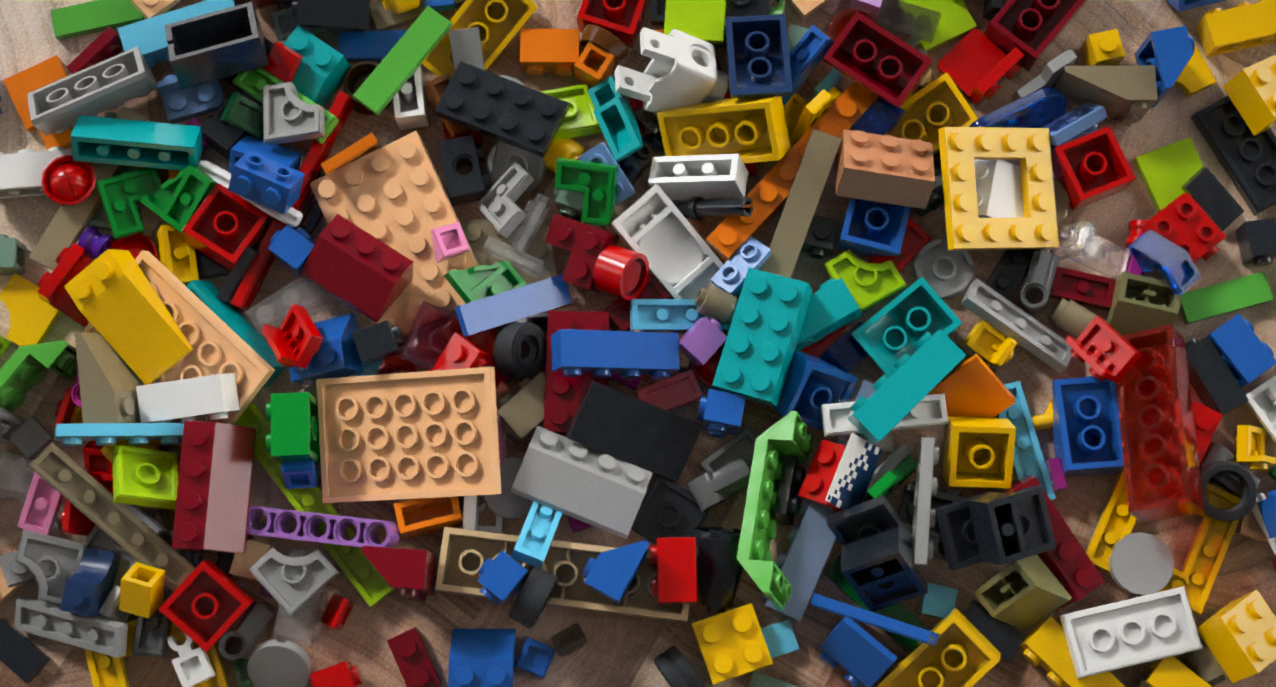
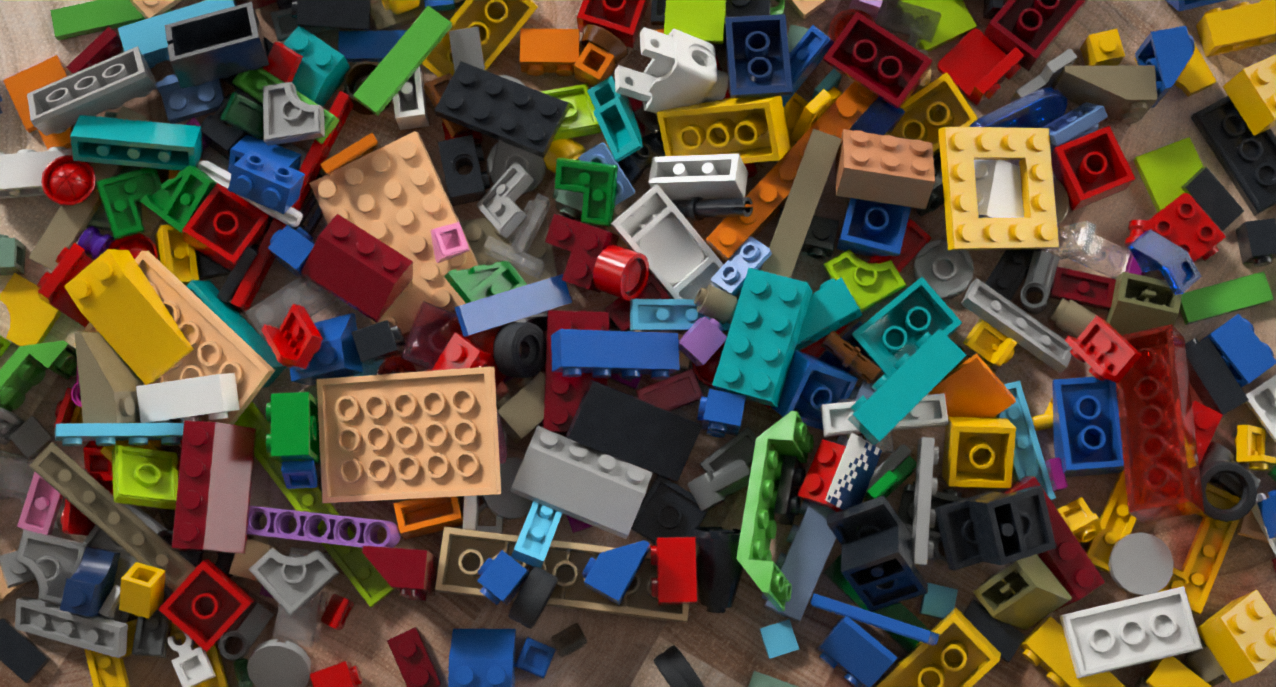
(731, 644): yellow brick -> none
(851, 357): none -> reddish brown pin
(1081, 520): none -> yellow bracket

